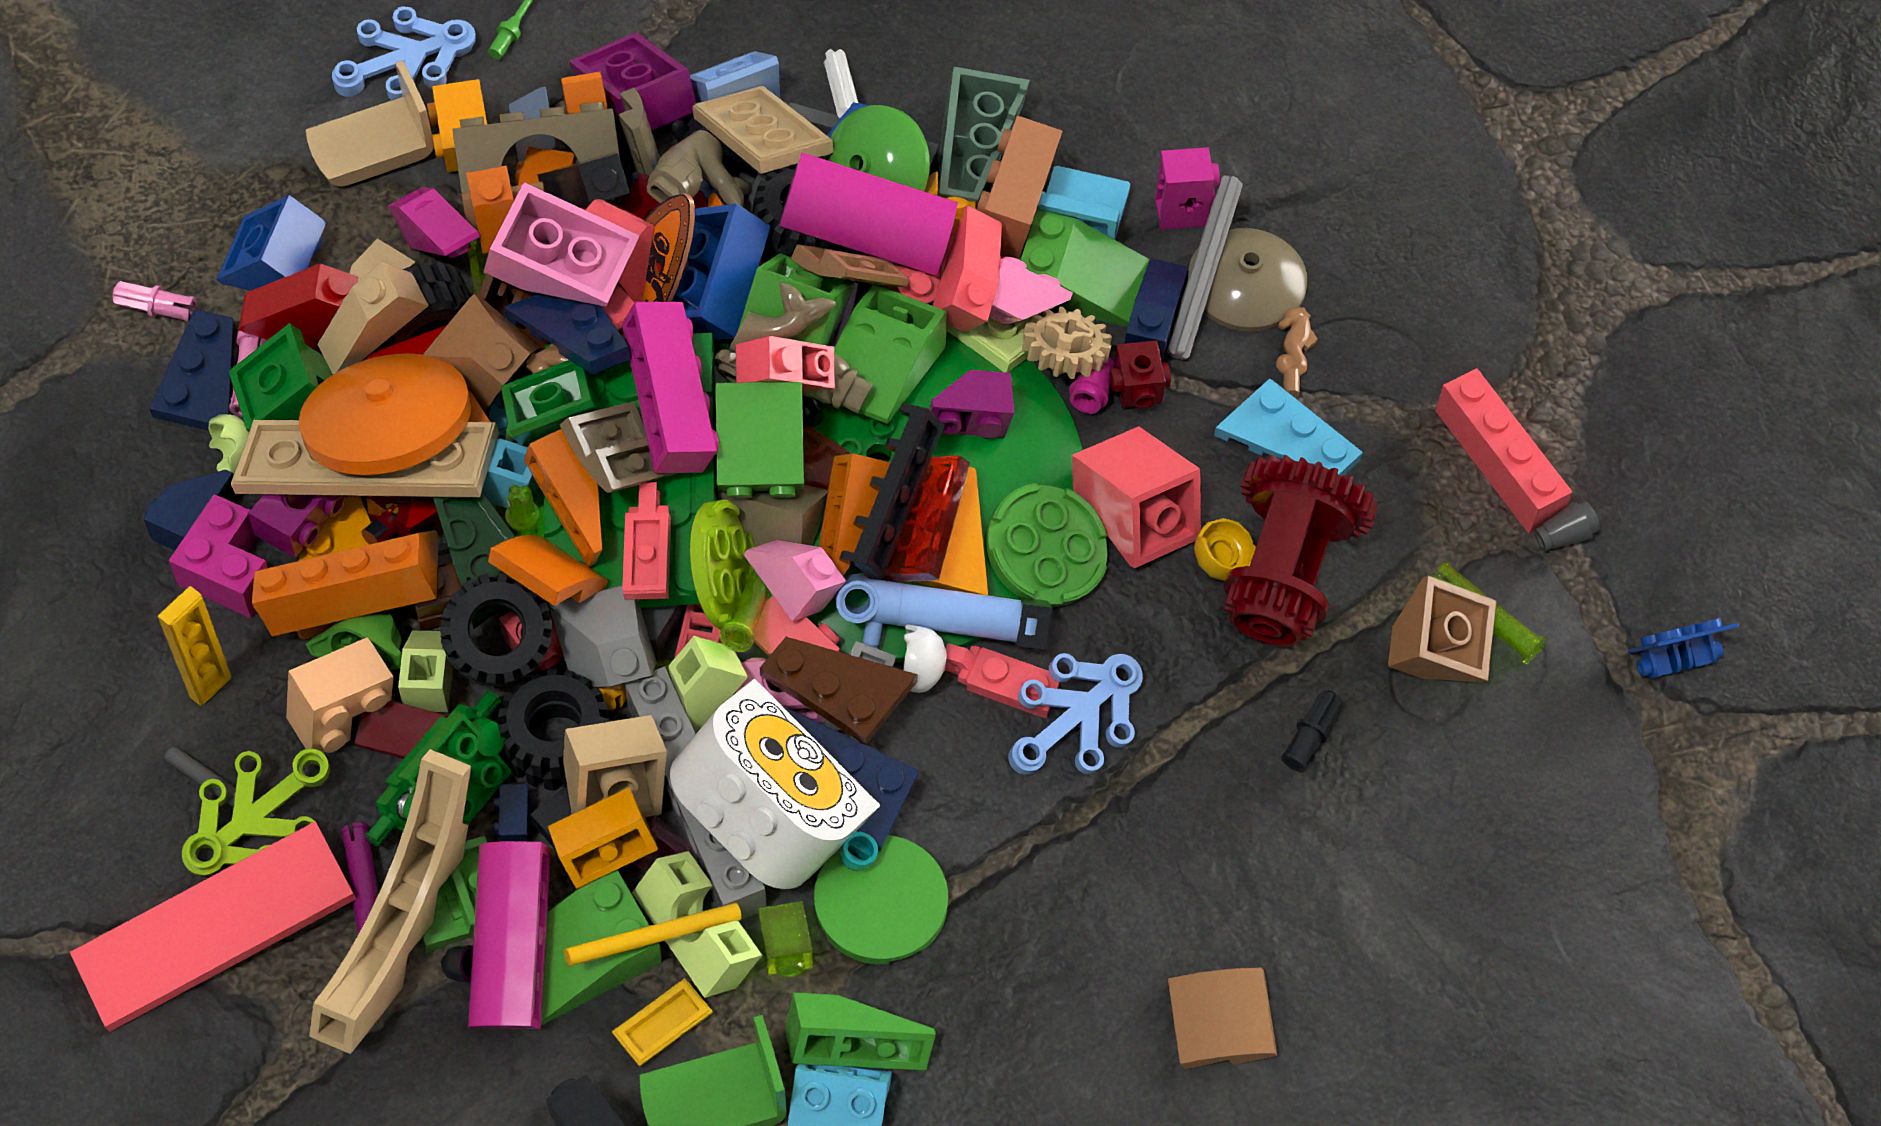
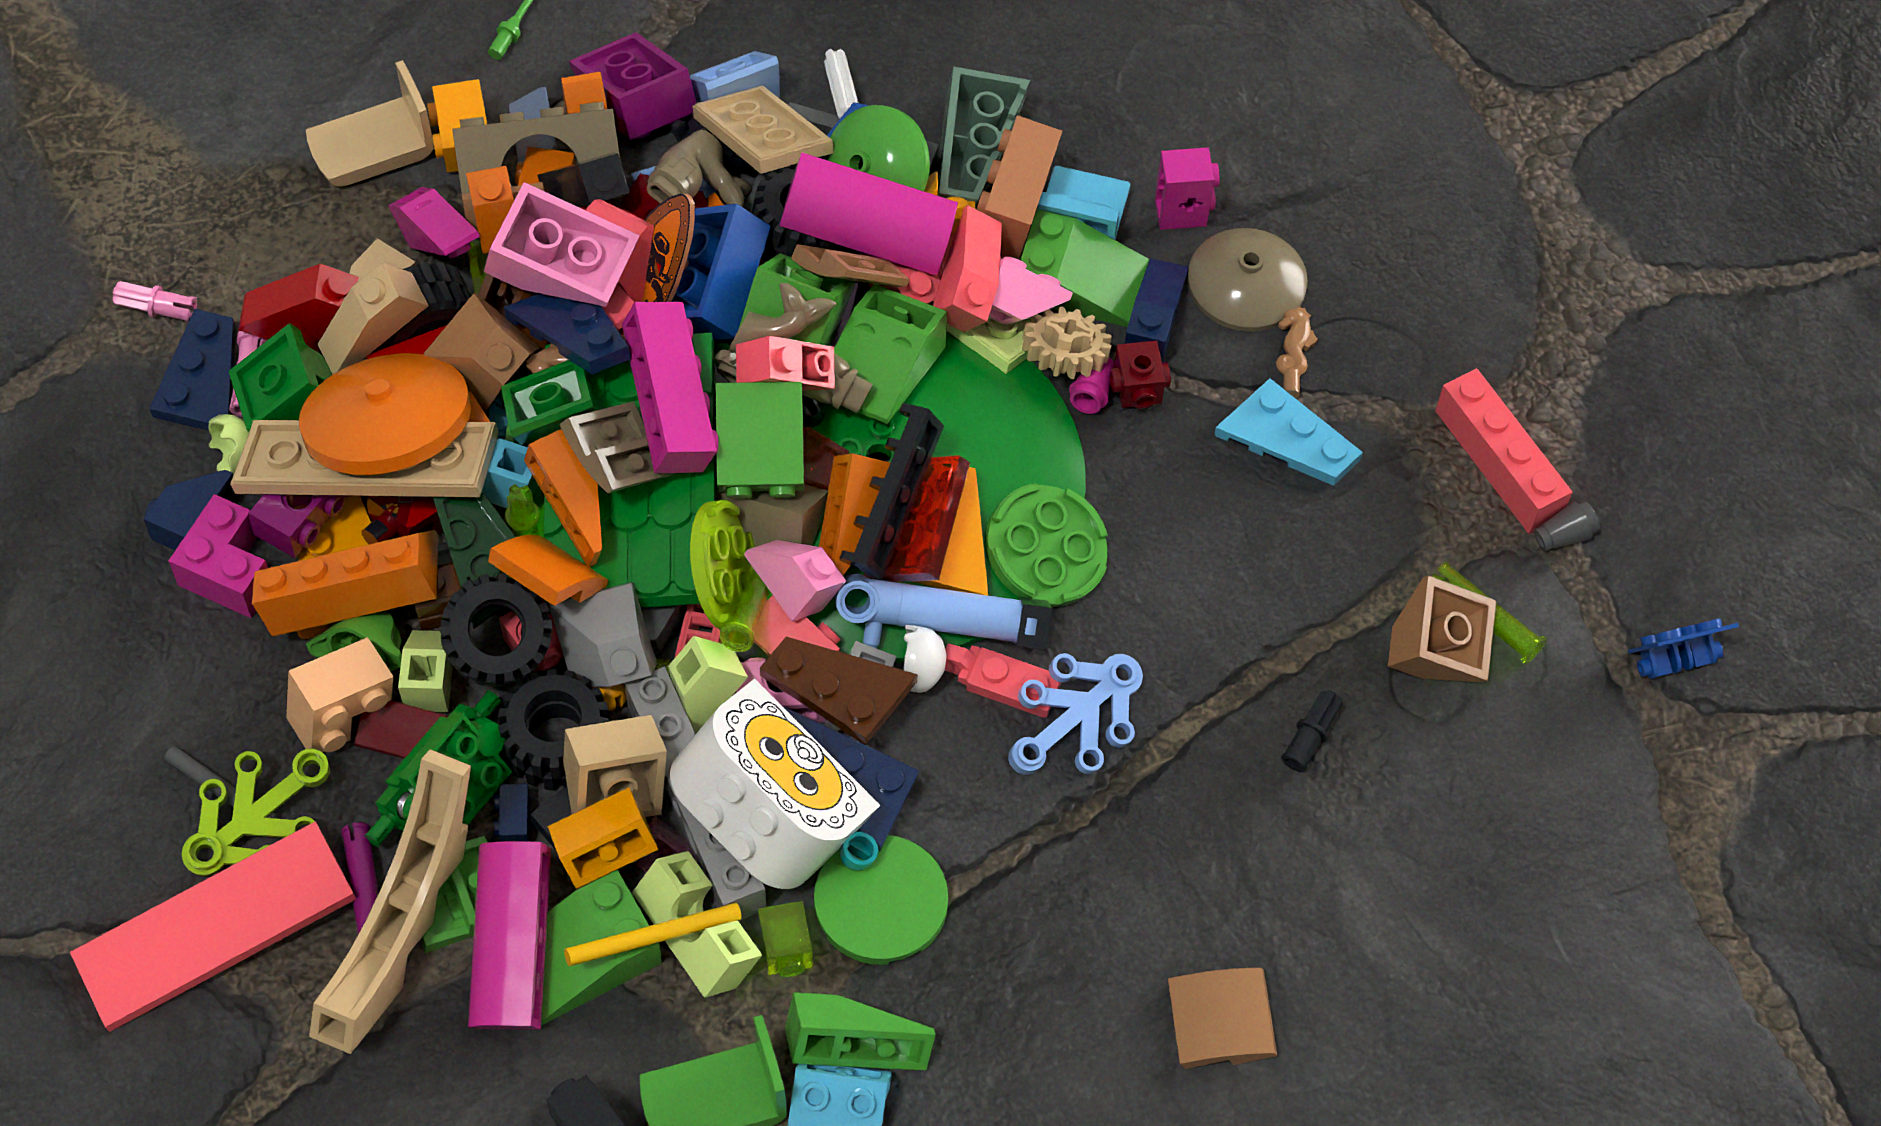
(195, 645): yellow tile -> none
(272, 244): blue slope -> none
(412, 52): light blue plant -> none
(458, 963): black hinge -> none
(638, 133): dark tan slope -> none
(647, 547): coral hinge -> none
(662, 1022): yellow tile -> none
(976, 404): magenta slope -> none
(1141, 494): coral slope -> none
(1204, 268): light grey axle -> none
(1222, 547): yellow hair -> none
(1302, 513): dark red piece -> none

